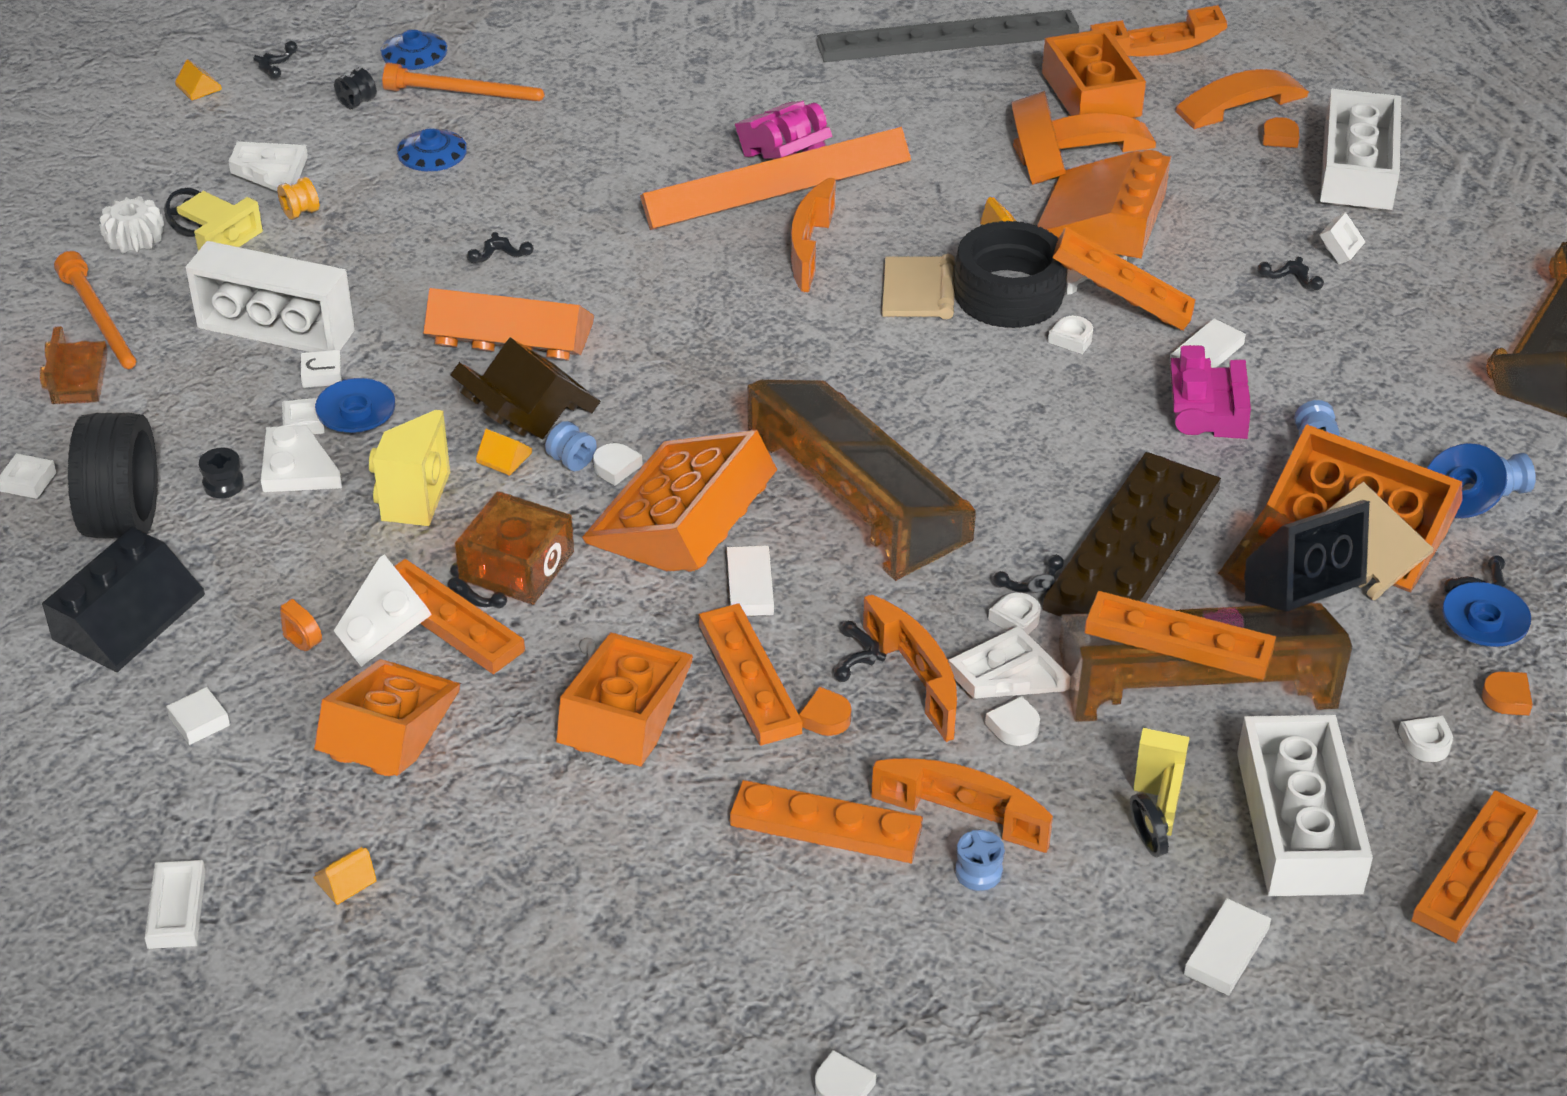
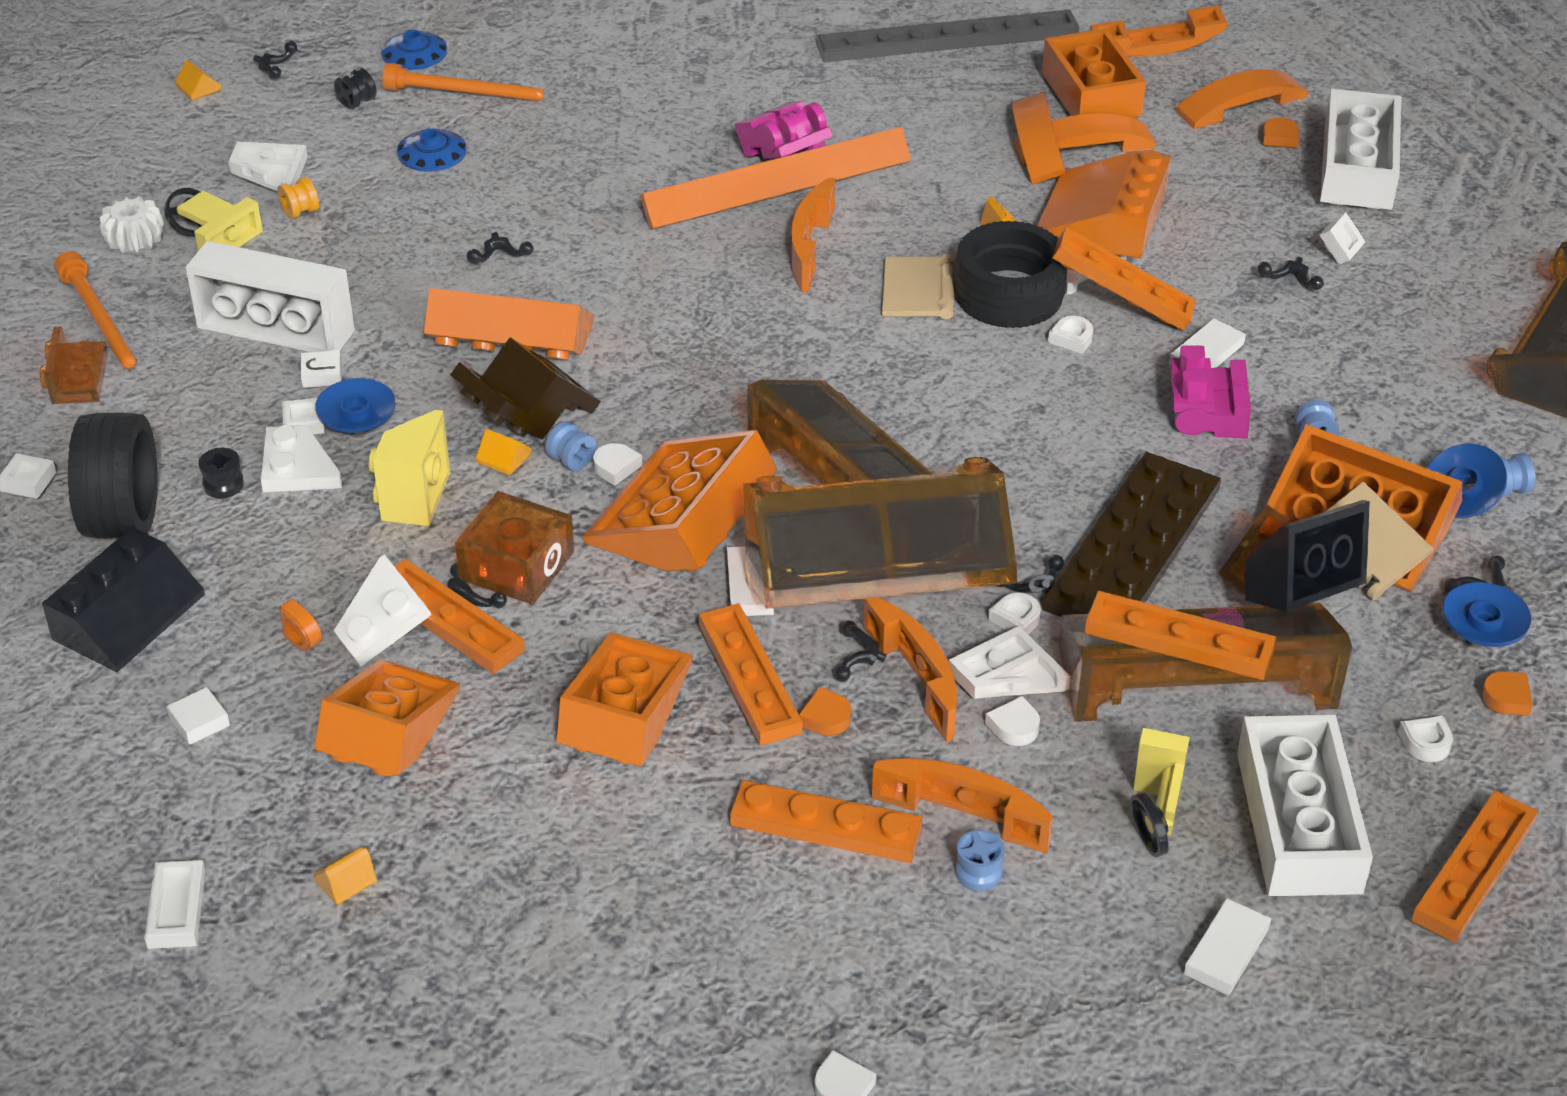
(878, 536): none -> windscreen

